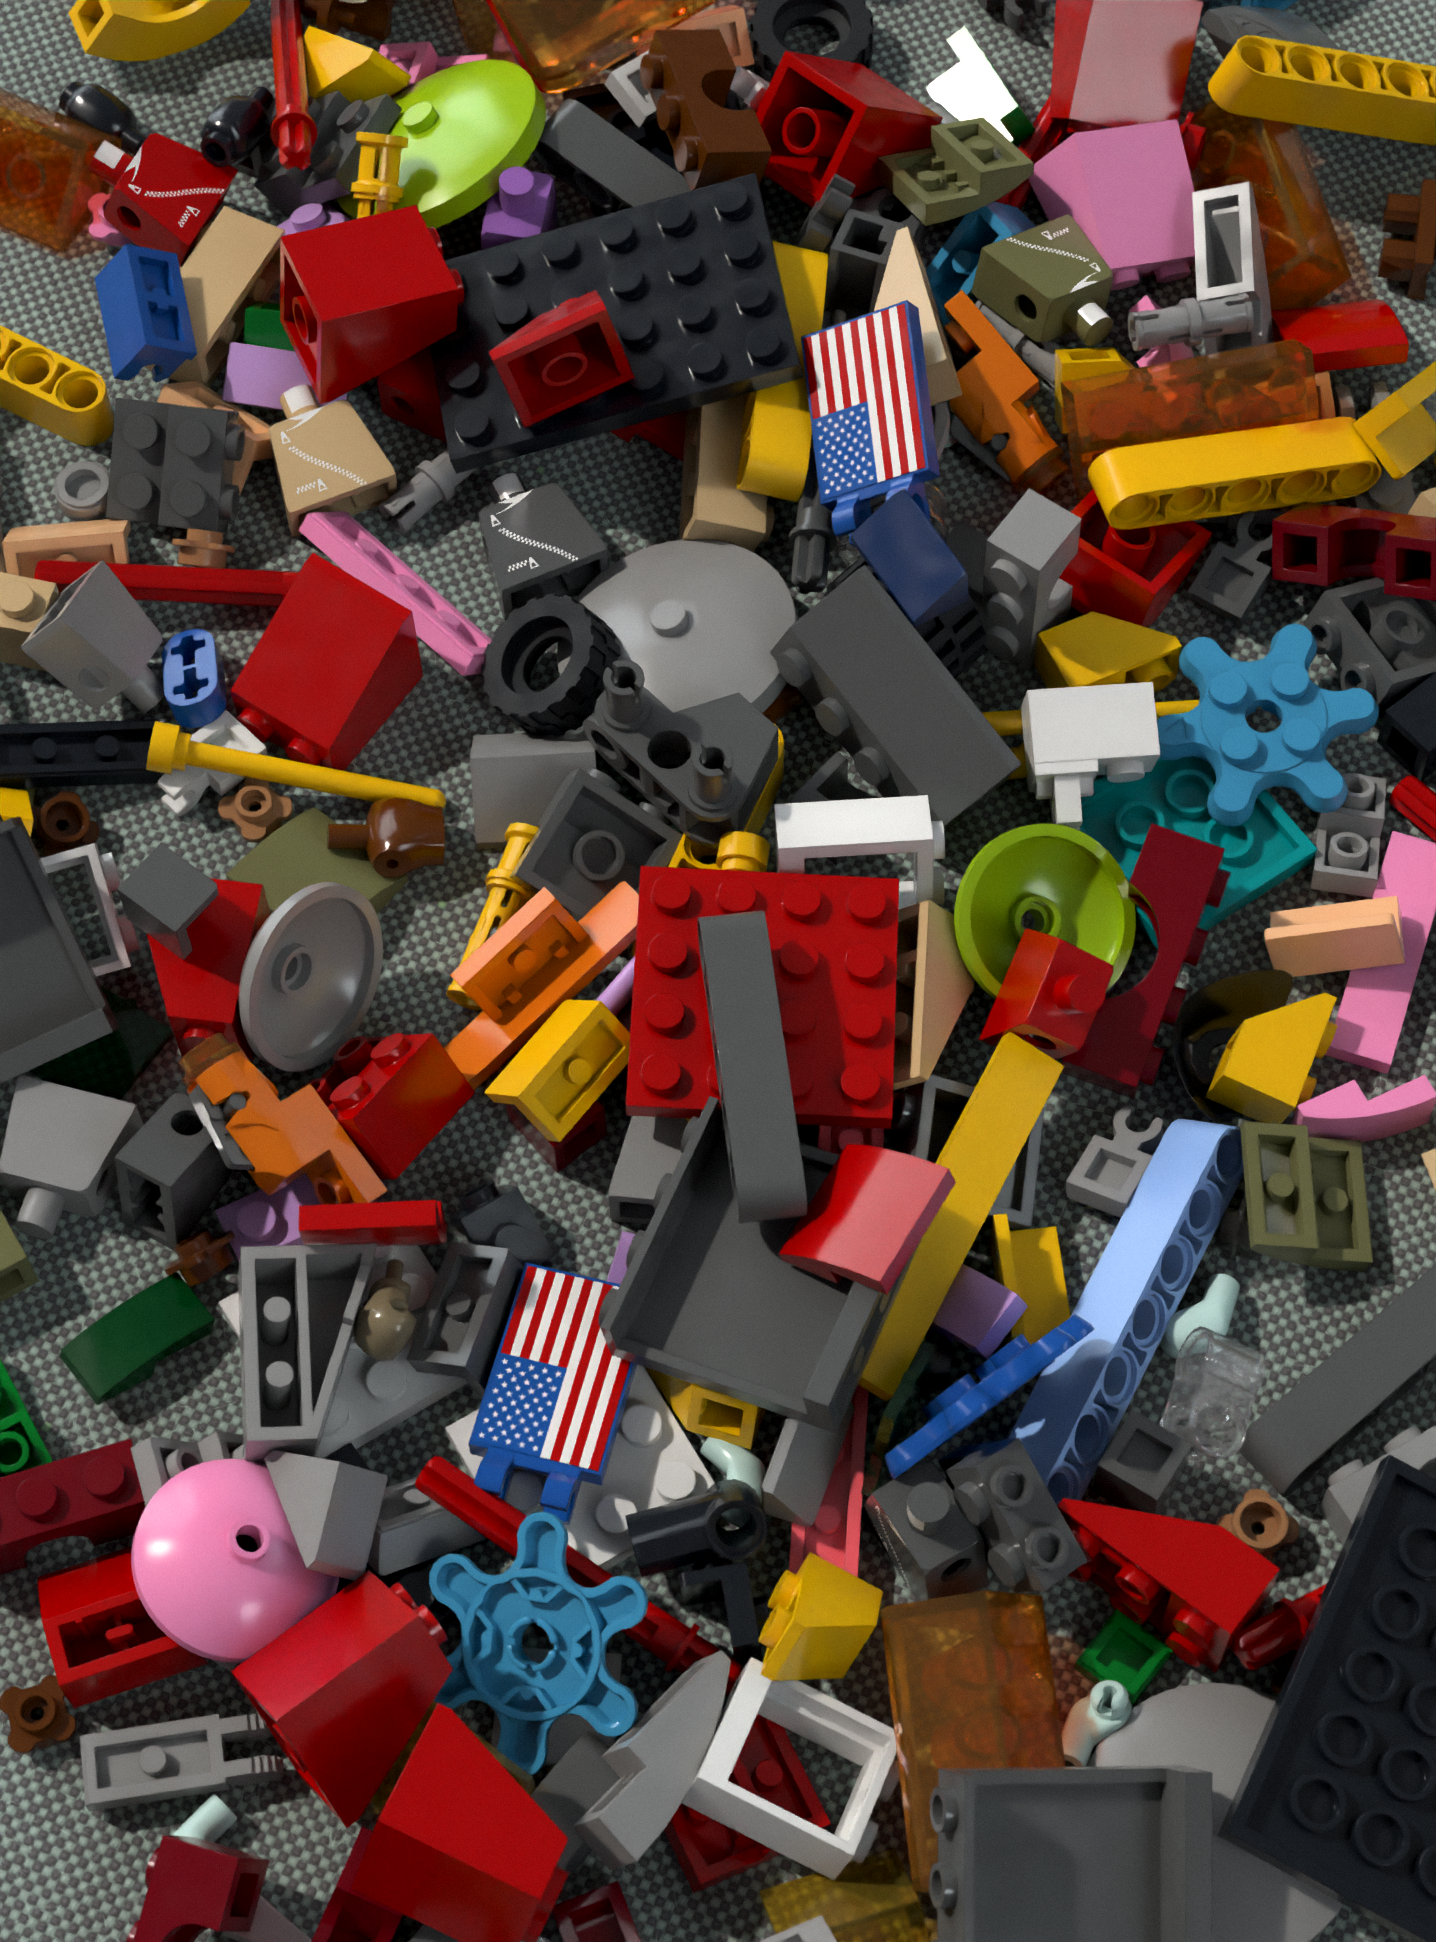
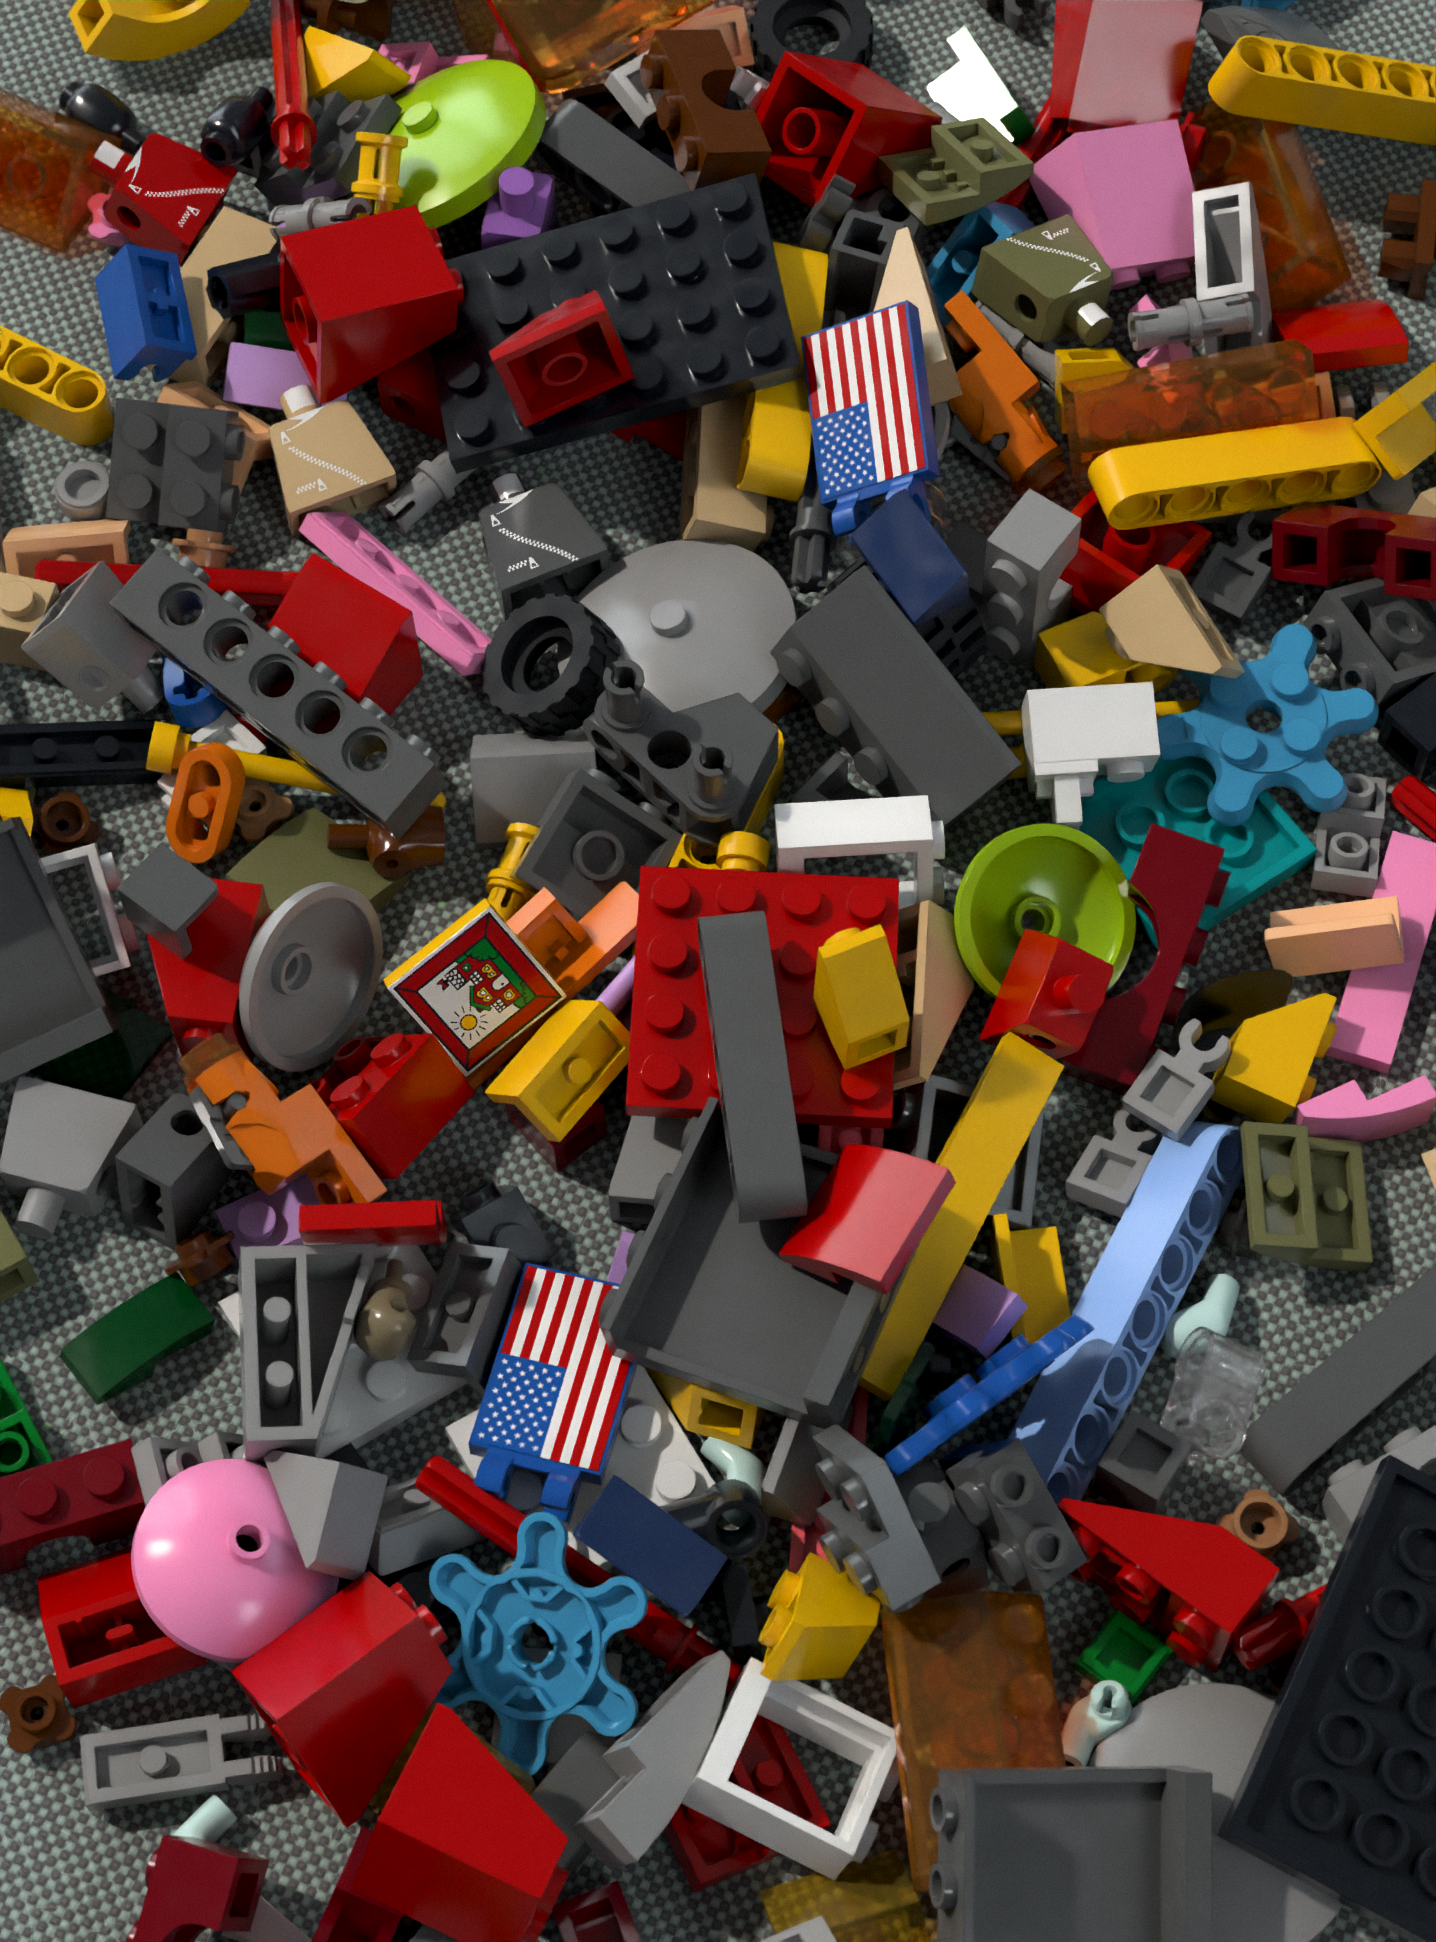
(205, 797): none -> orange plate
(245, 285): none -> black piece
(316, 213): none -> light grey pin
(389, 795): none -> dark grey brick
(475, 987): none -> tile
(650, 1546): none -> dark blue slope
(860, 996): none -> yellow slope
(870, 1524): none -> dark grey plate
(1167, 626): none -> tan slope
(1173, 1089): none -> light grey plate

